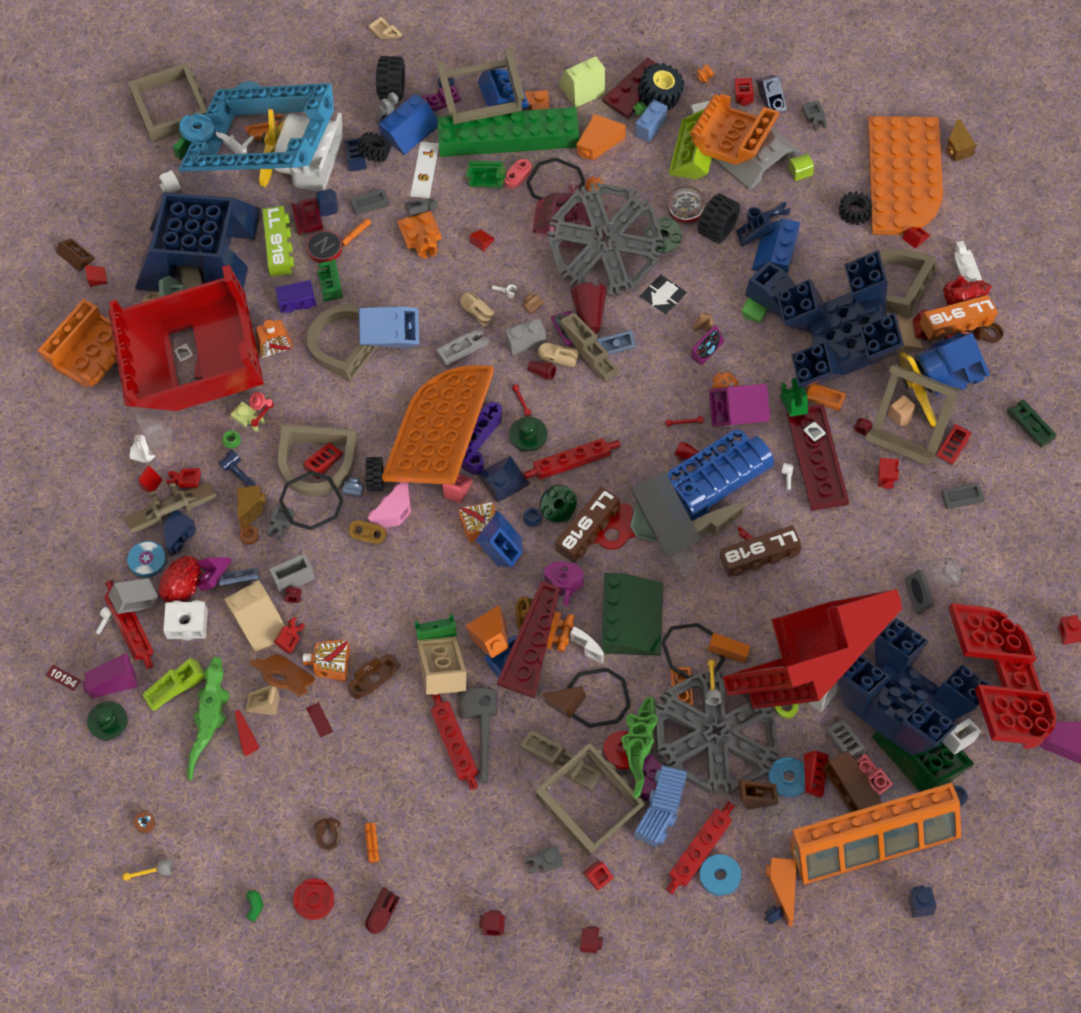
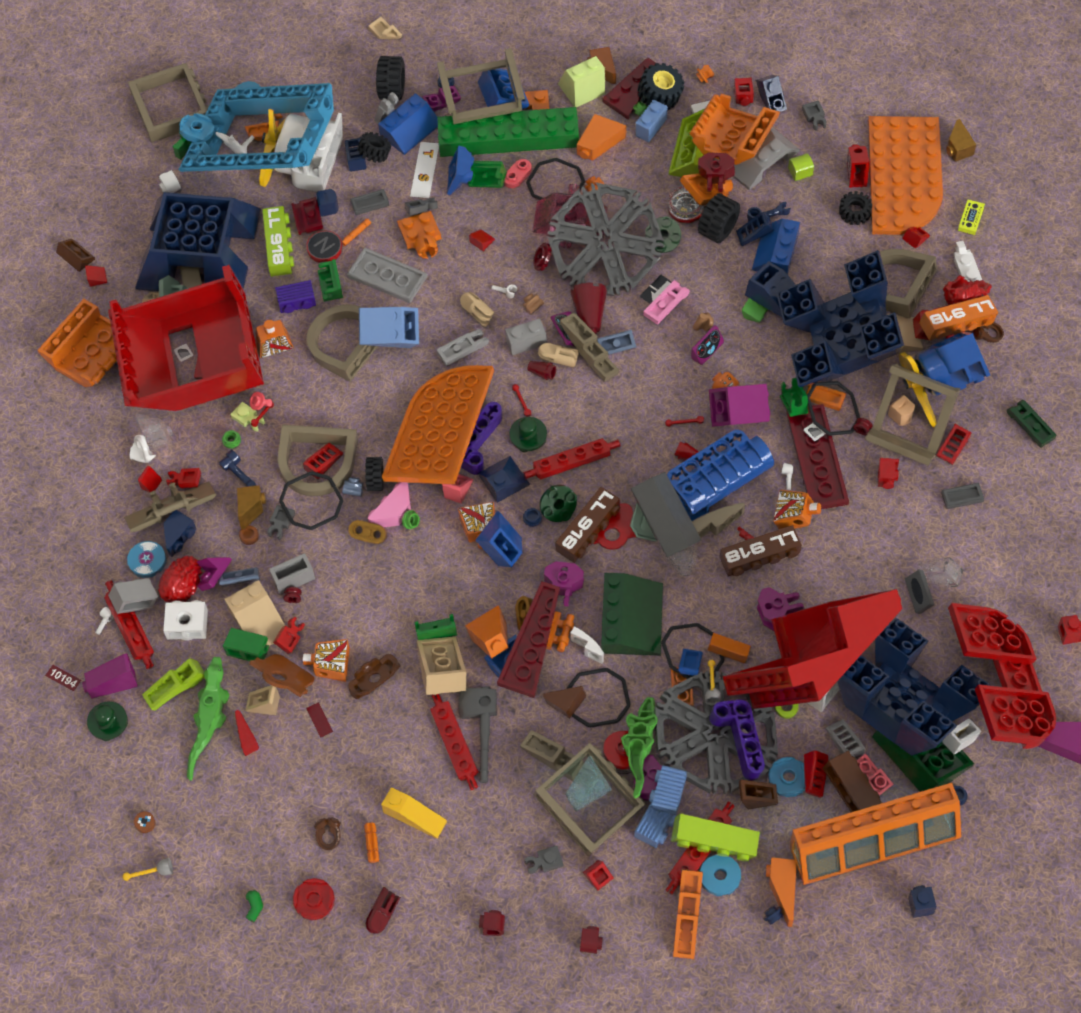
(245, 645): none -> green hinge
(387, 275): none -> light grey tile
(410, 519): none -> bright green plate
(412, 813): none -> yellow slope
(459, 169): none -> blue slope
(542, 256): none -> dark red gear
(587, 785): none -> clear light blue wing
(605, 57): none -> dark orange slope
(666, 302): none -> bright pink plate
(688, 914): none -> orange slope
(690, 662): none -> blue tile
(697, 187): none -> orange plate
(715, 837): none -> lime brick
(716, 170): none -> dark red hinge
(741, 739): none -> dark purple beam
(775, 604): none -> magenta hinge
(794, 509): none -> torso
(812, 413): none -> black piece
(857, 157): none -> red torso
(971, 217): none -> neon yellow tile

